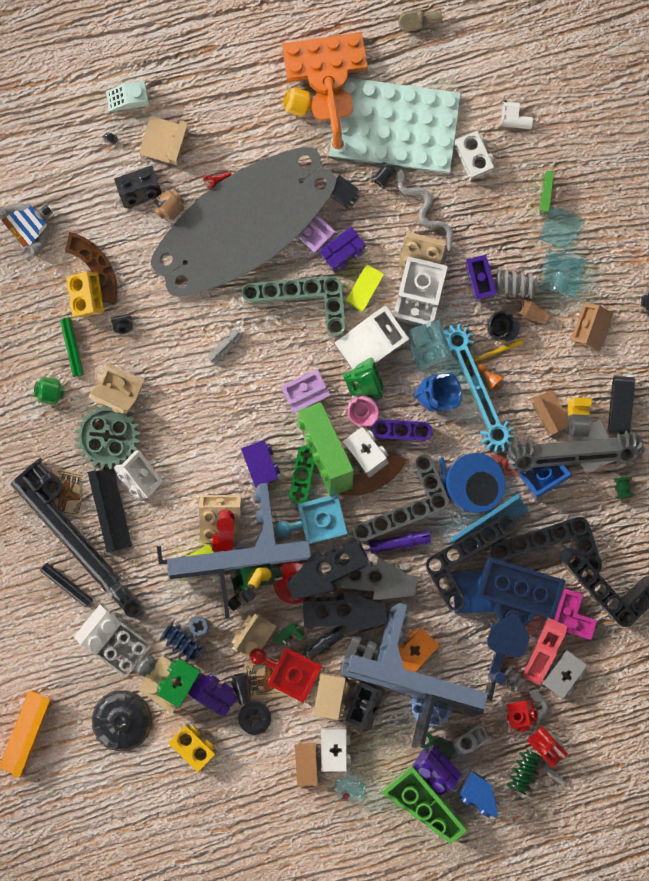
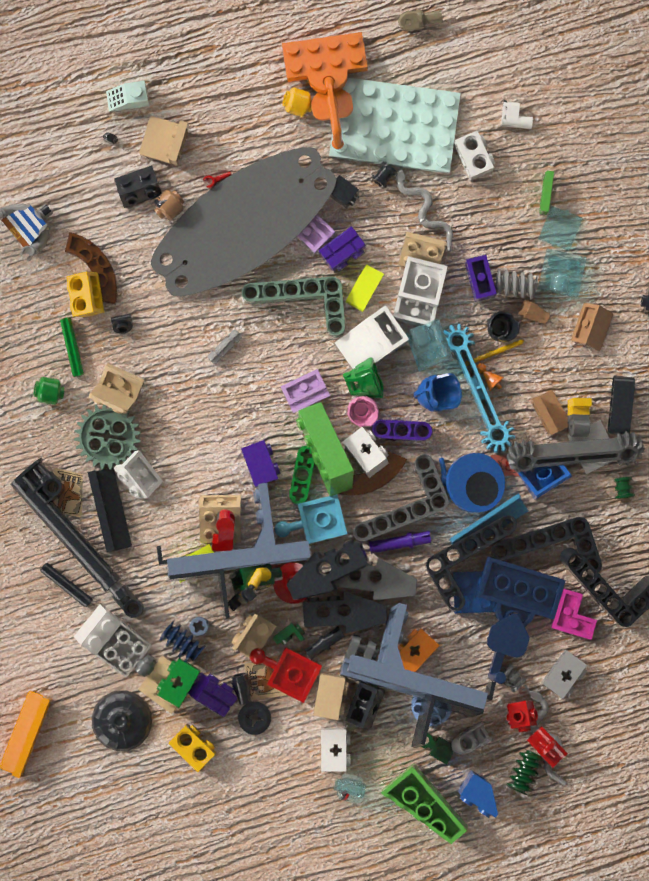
(306, 764): medium nougat panel -> none
(437, 770): dark purple brick -> none
(544, 651): coral slope -> none

